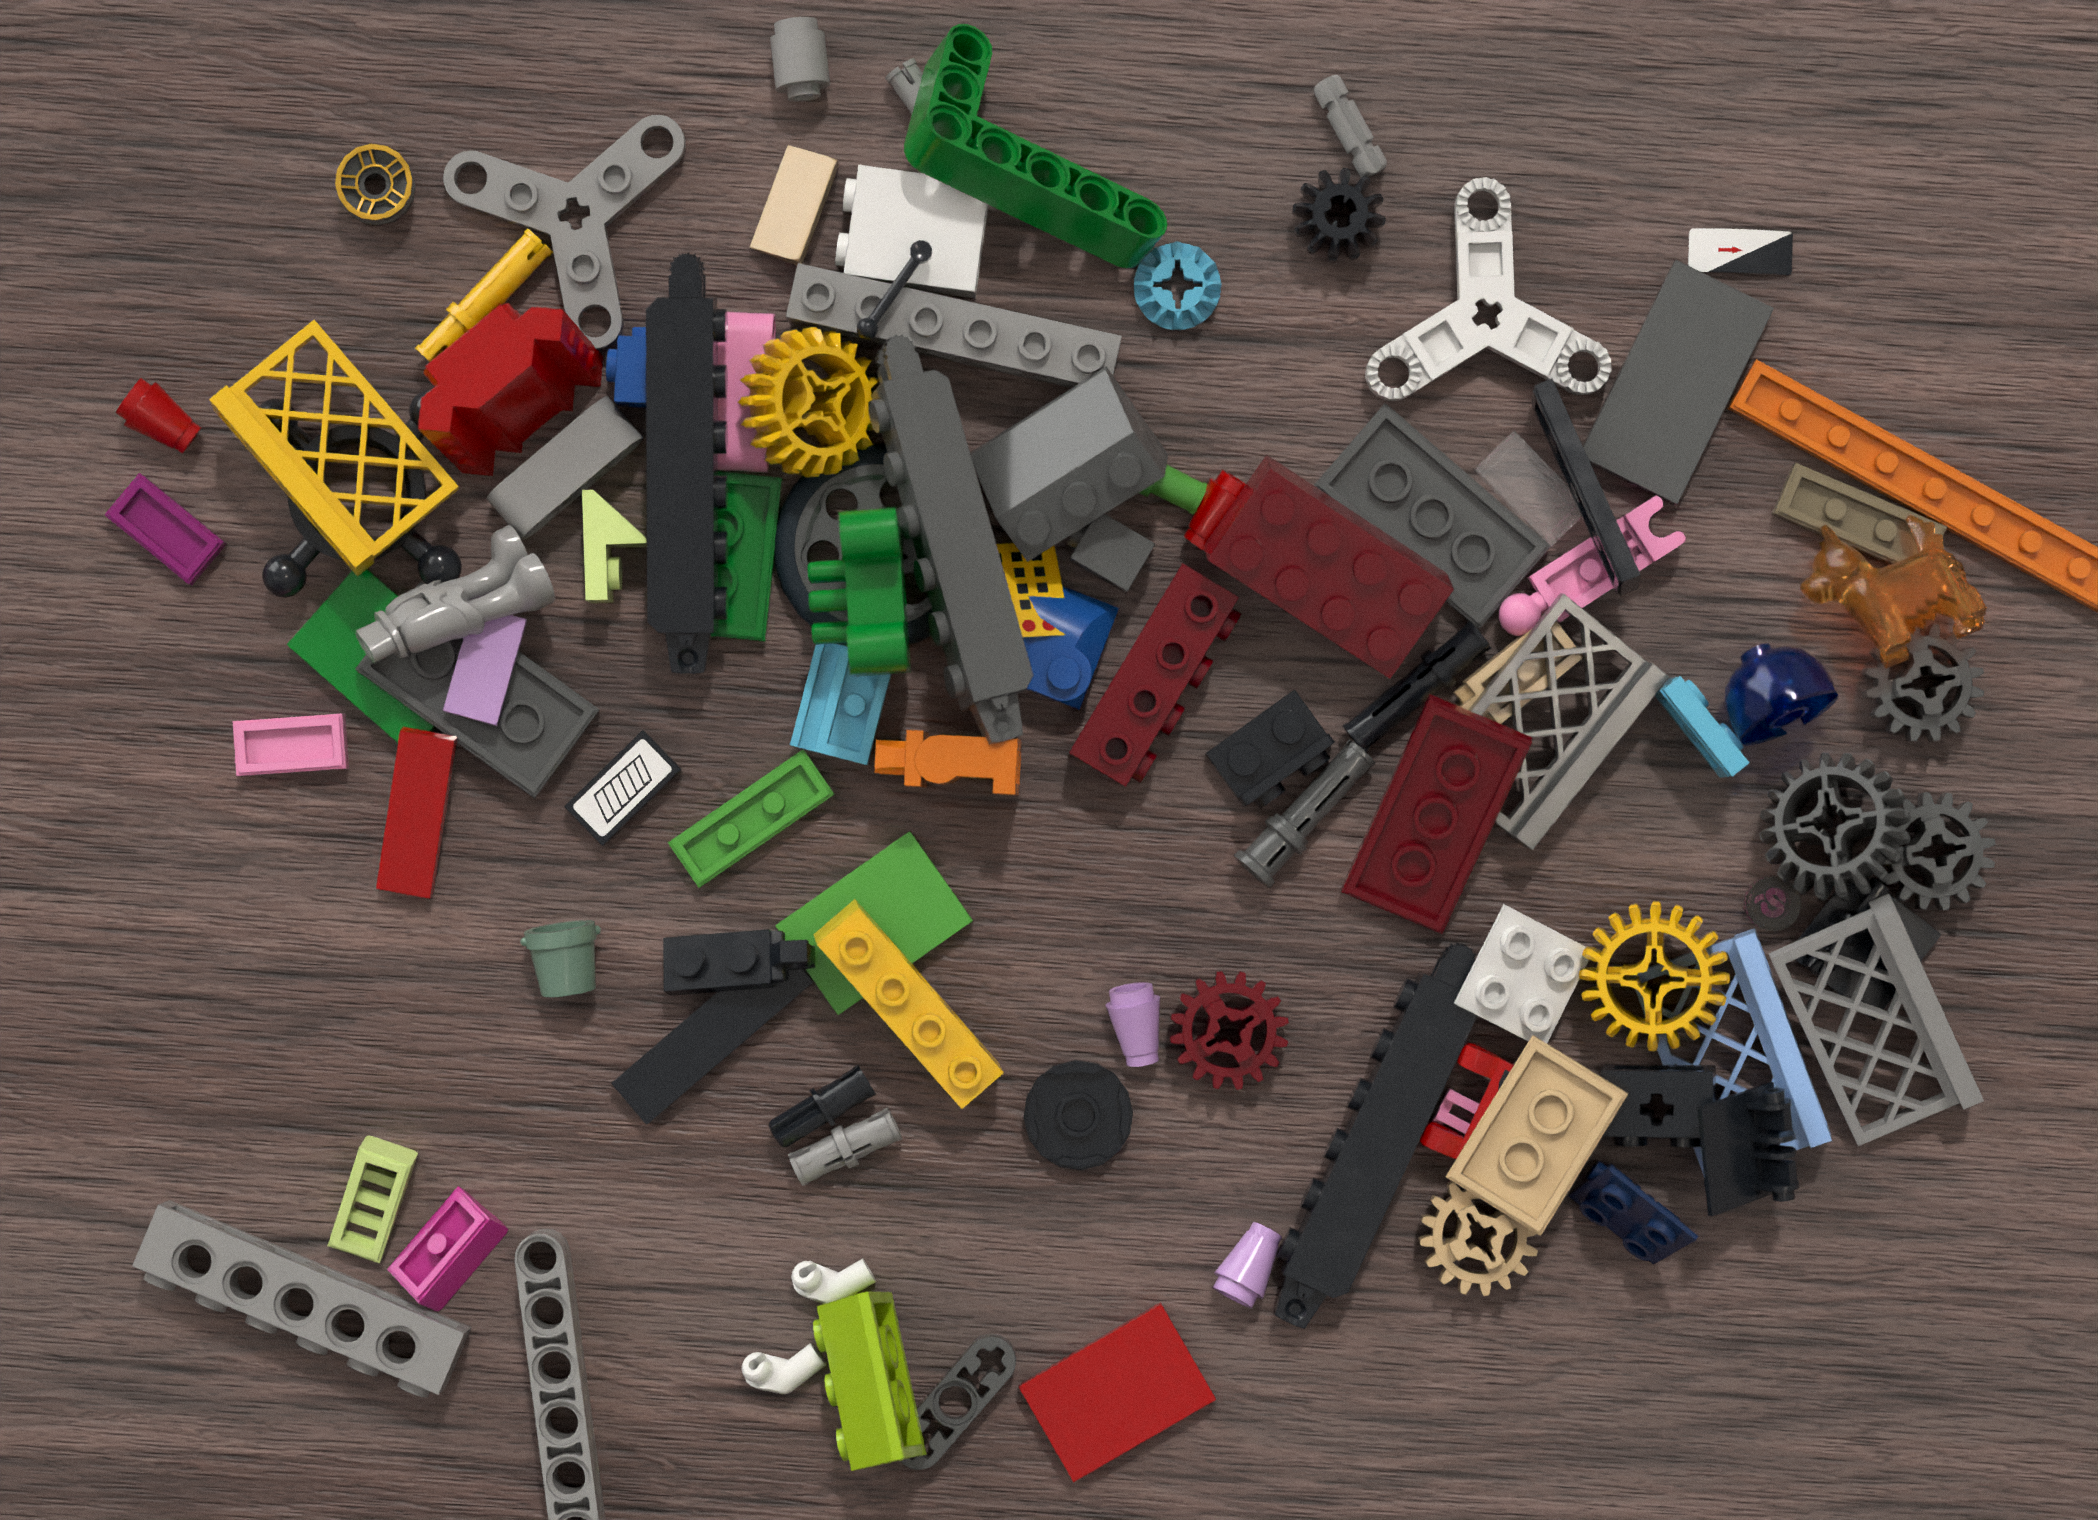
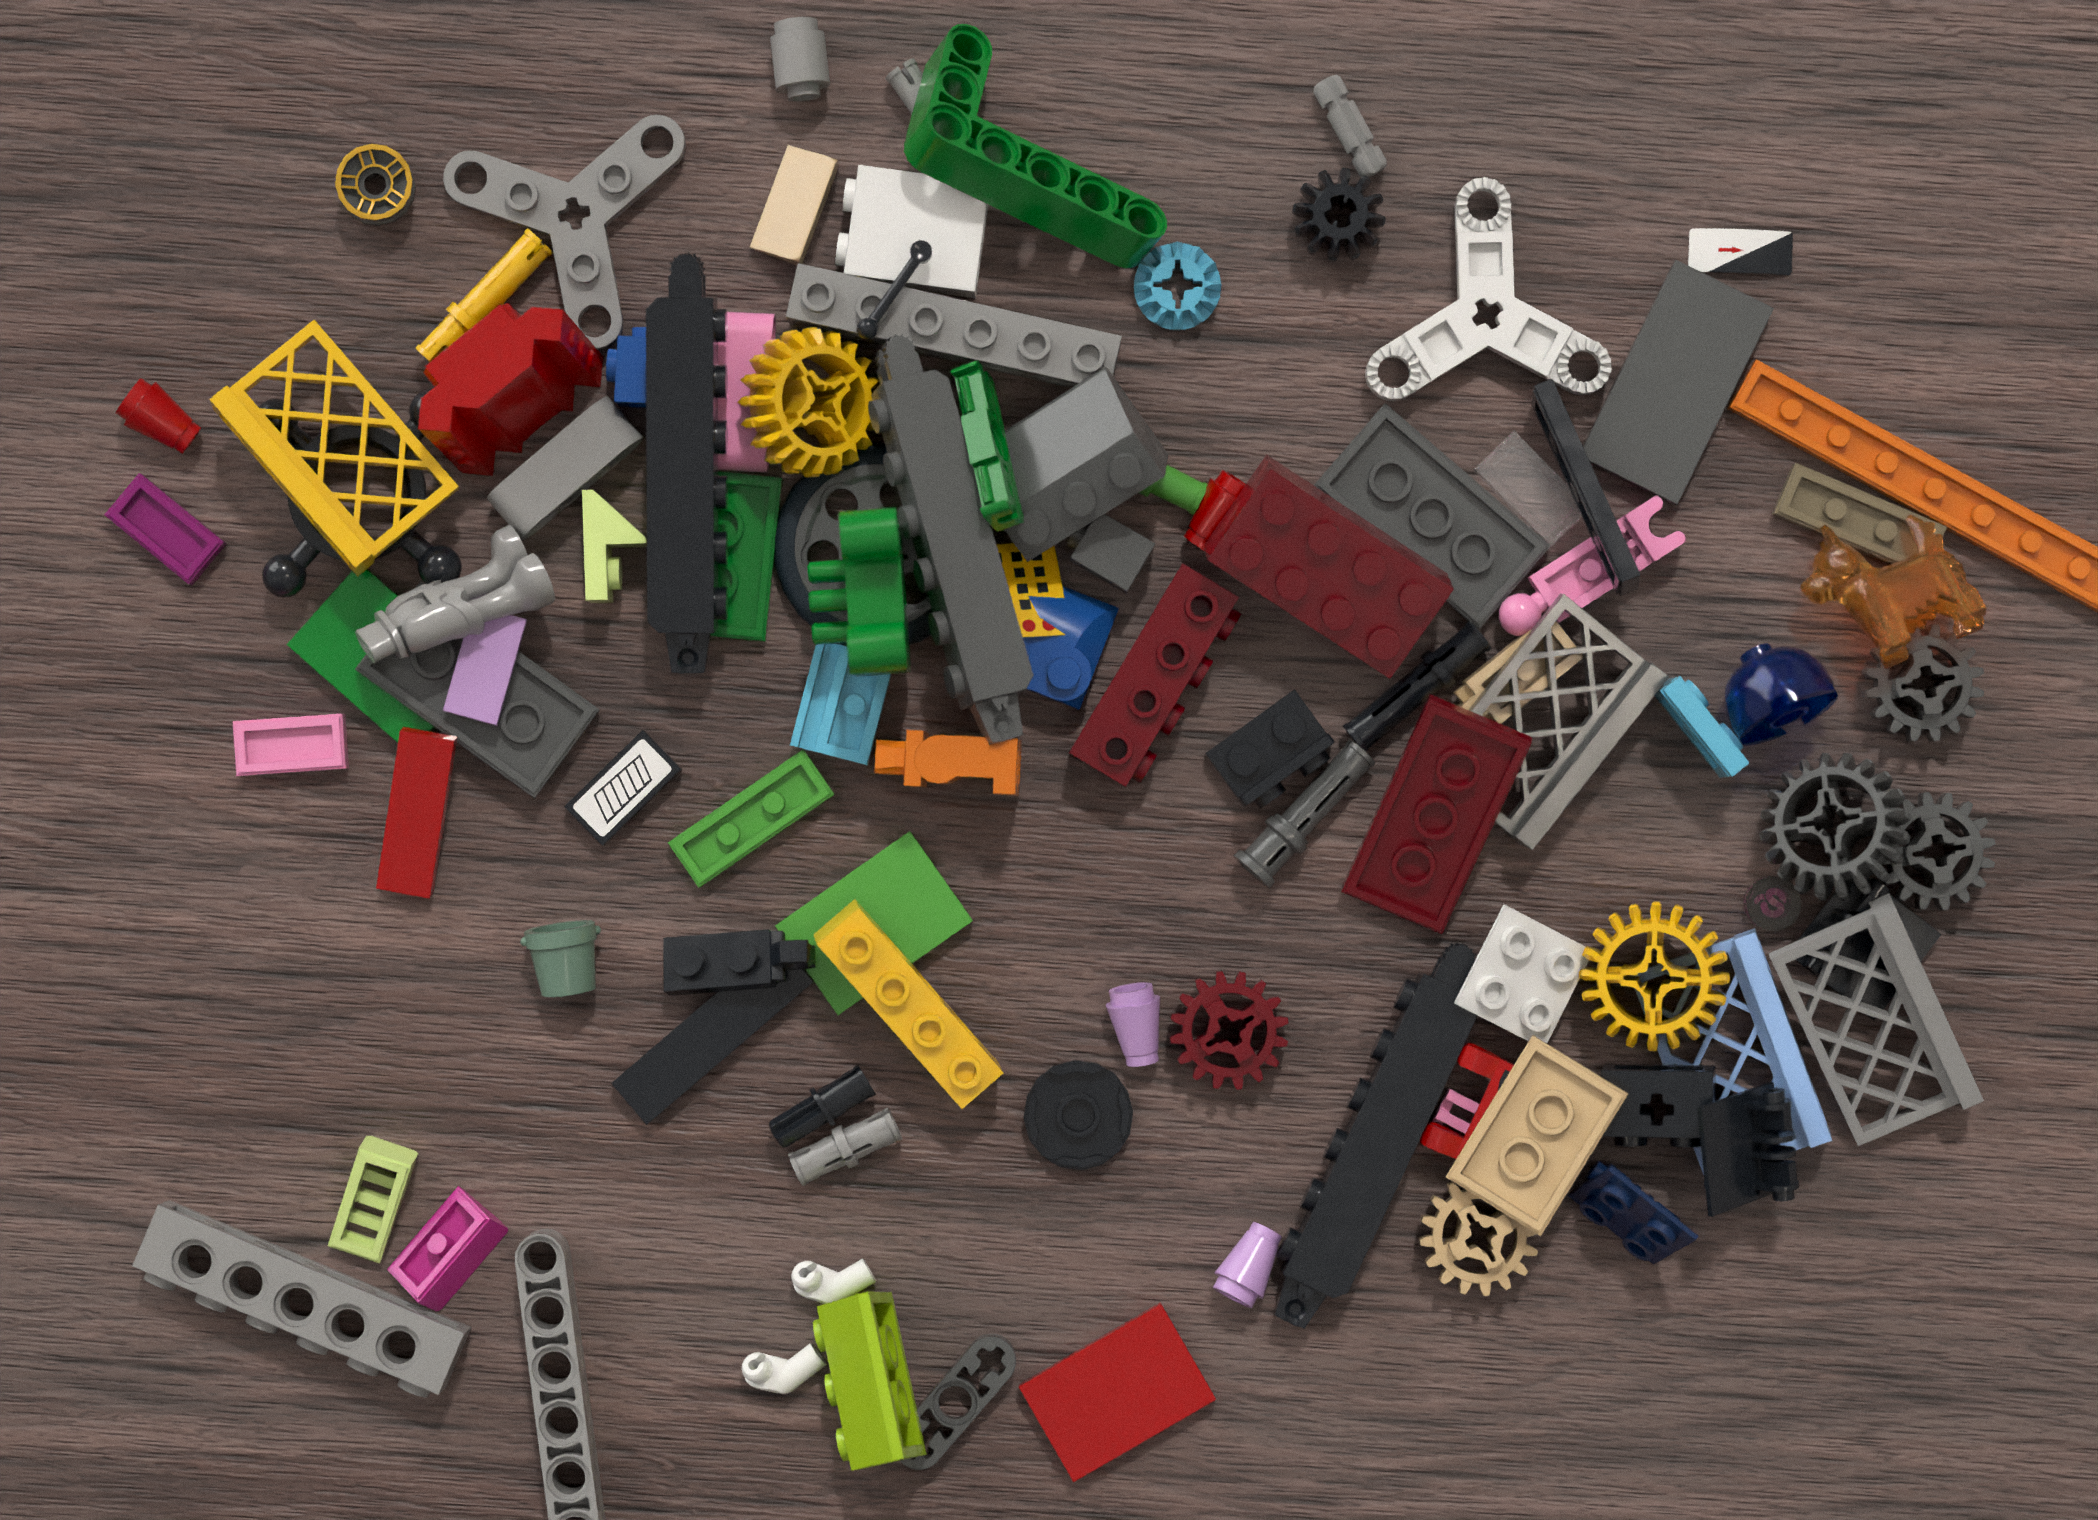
(988, 446): none -> green piece

